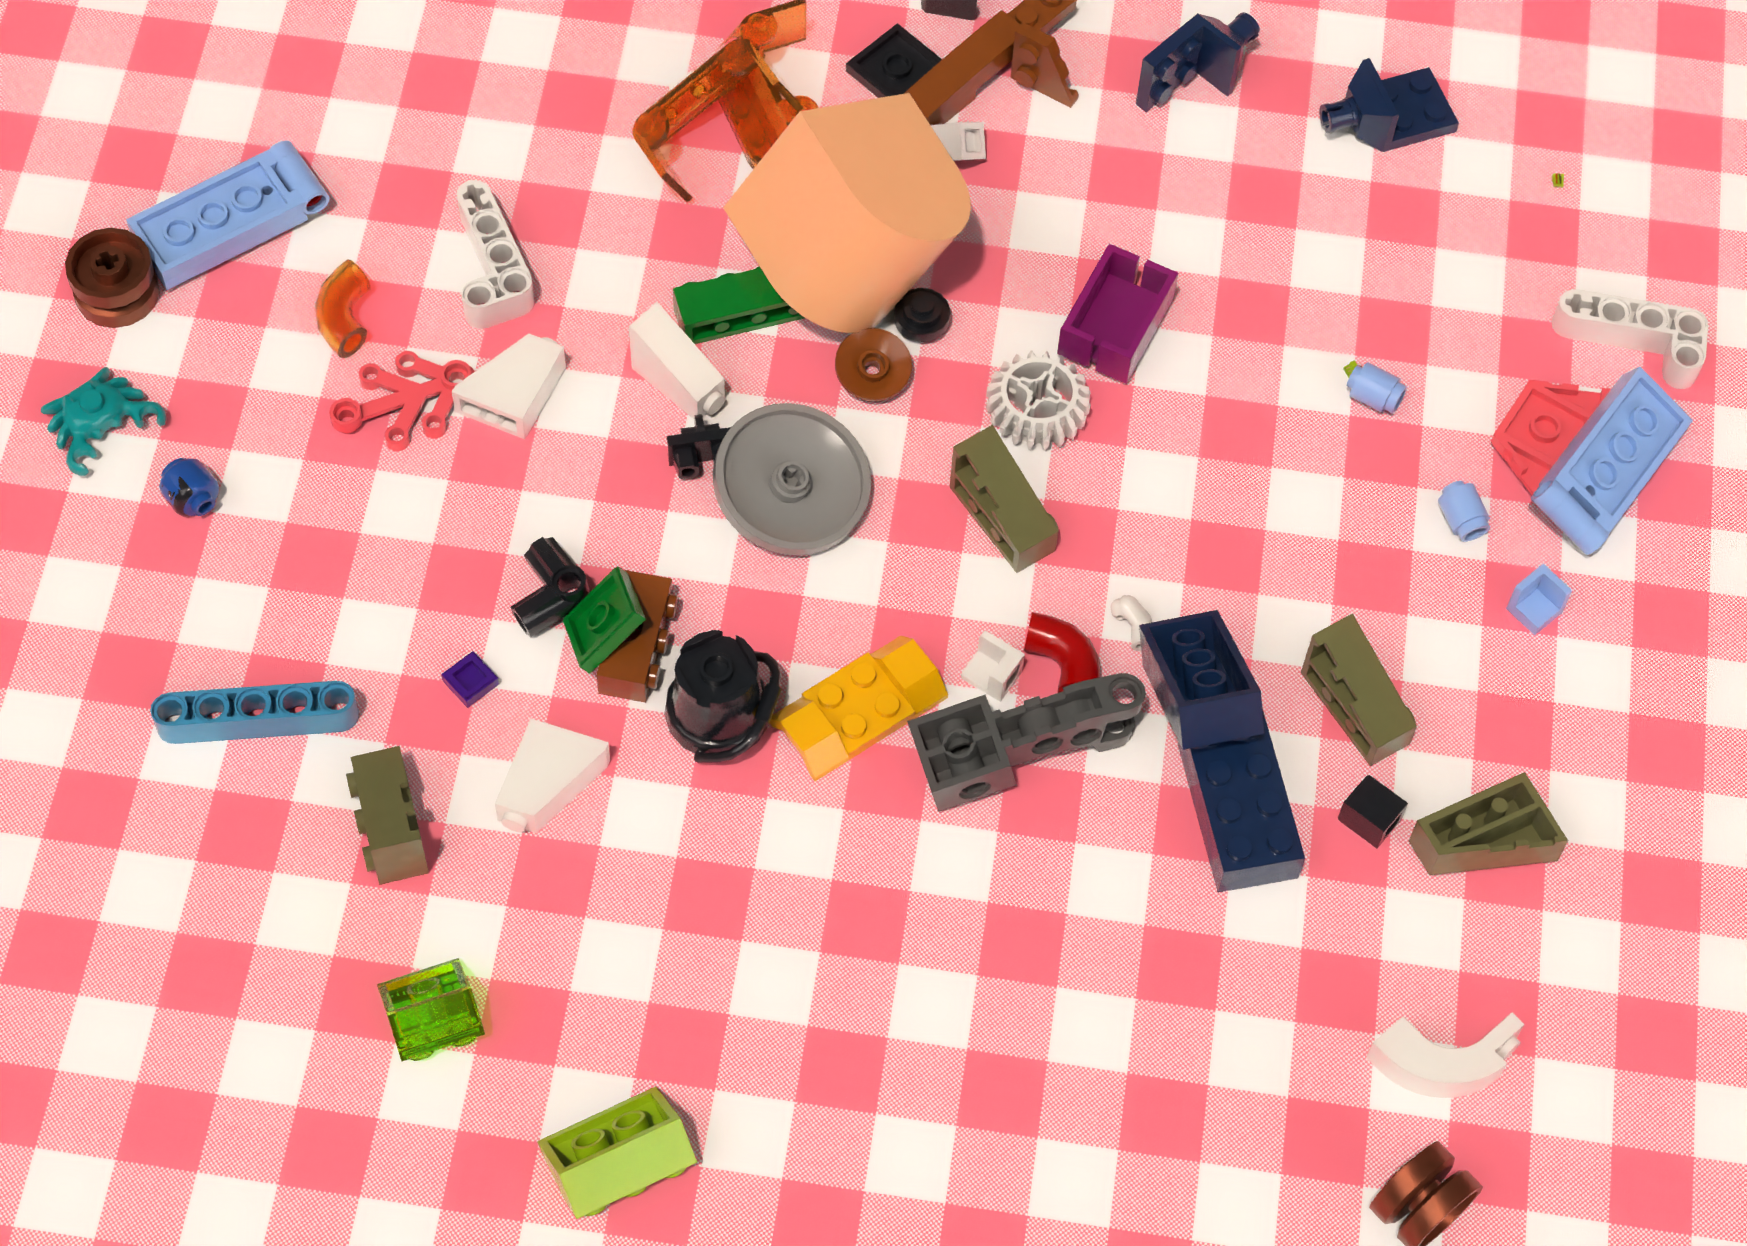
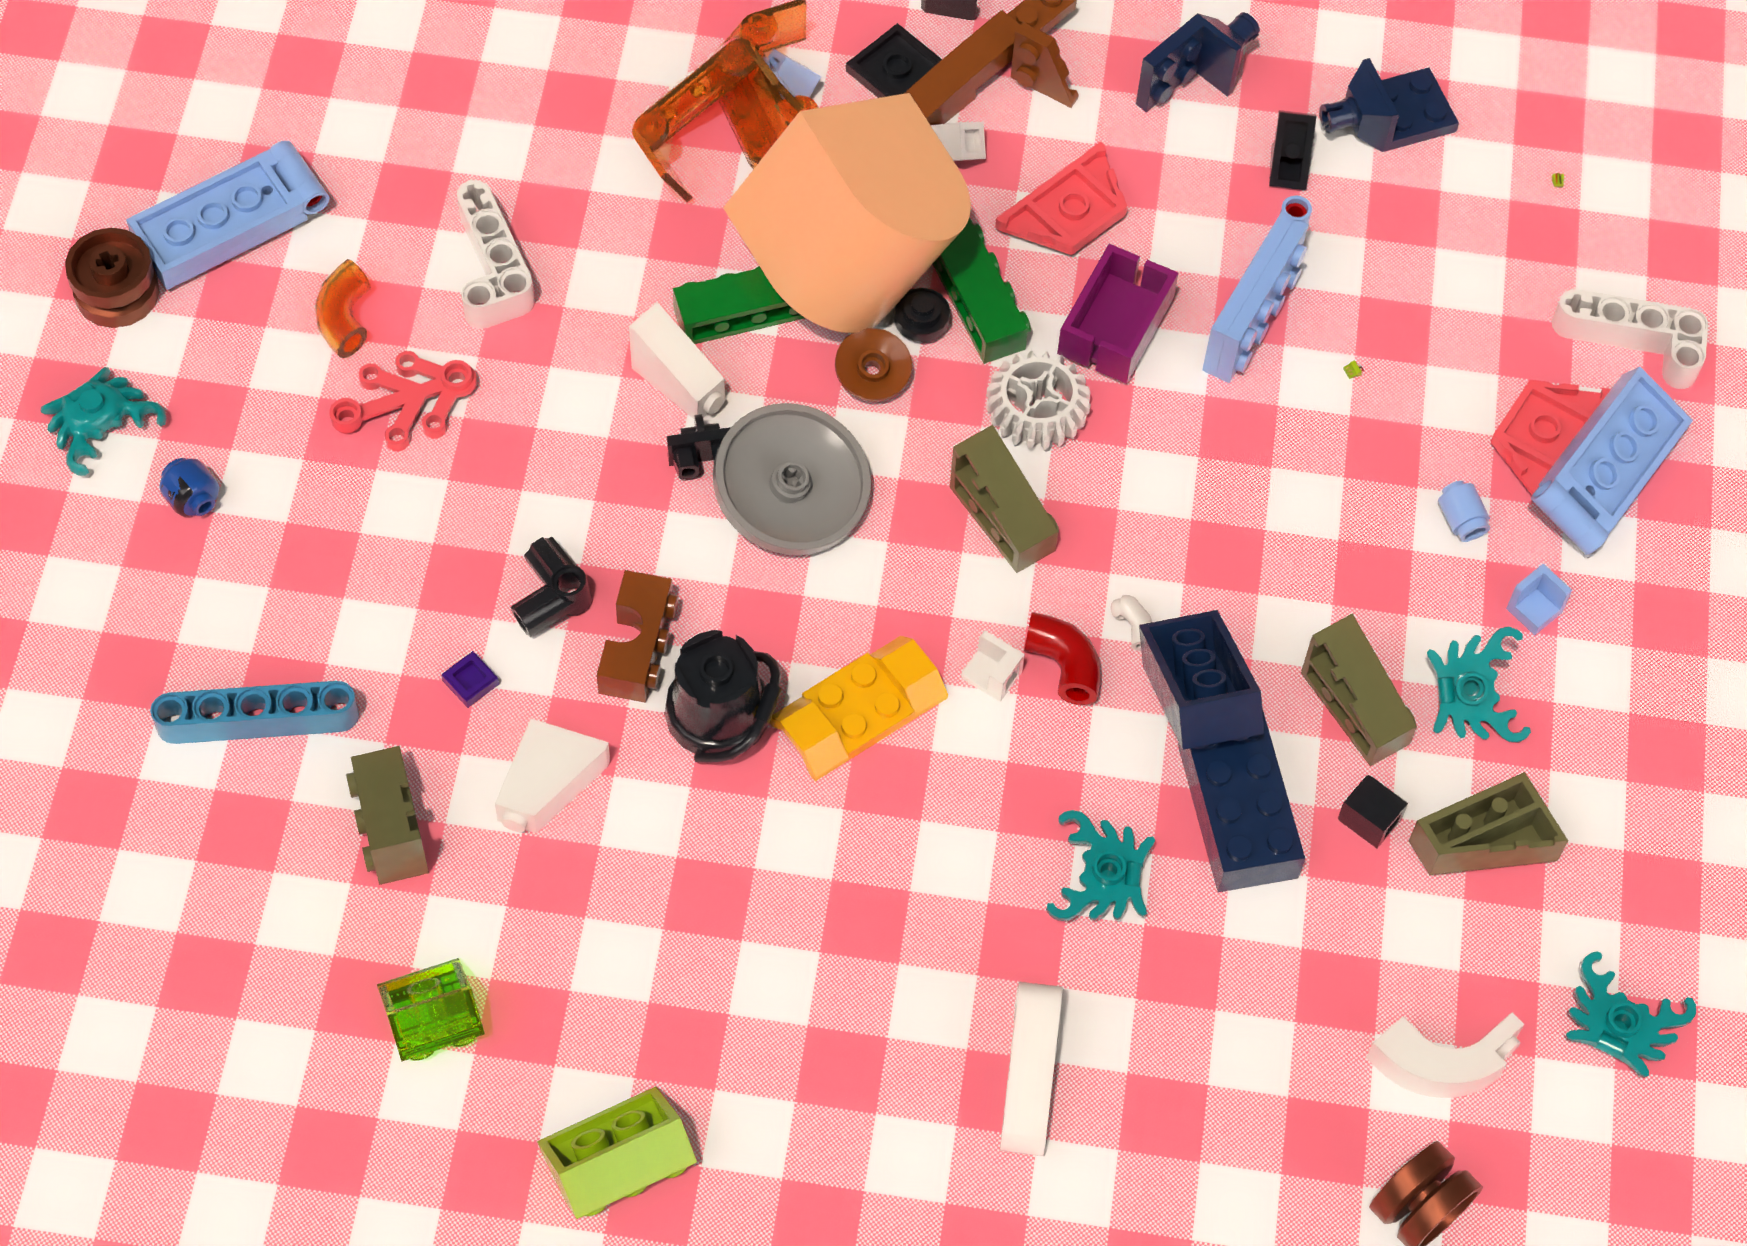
(512, 386): white slope -> none
(603, 619): green tile -> none
(797, 76): none -> light blue panel
(972, 749): dark grey brick -> none
(982, 296): none -> green brick
(1031, 1068): none -> white beam
(1069, 206): none -> coral wing
(1109, 873): none -> teal animal
(1259, 292): none -> light blue hinge
(1292, 149): none -> black slope
(1376, 388): light blue brick -> none
(1468, 687): none -> teal animal
(1620, 1025): none -> teal animal

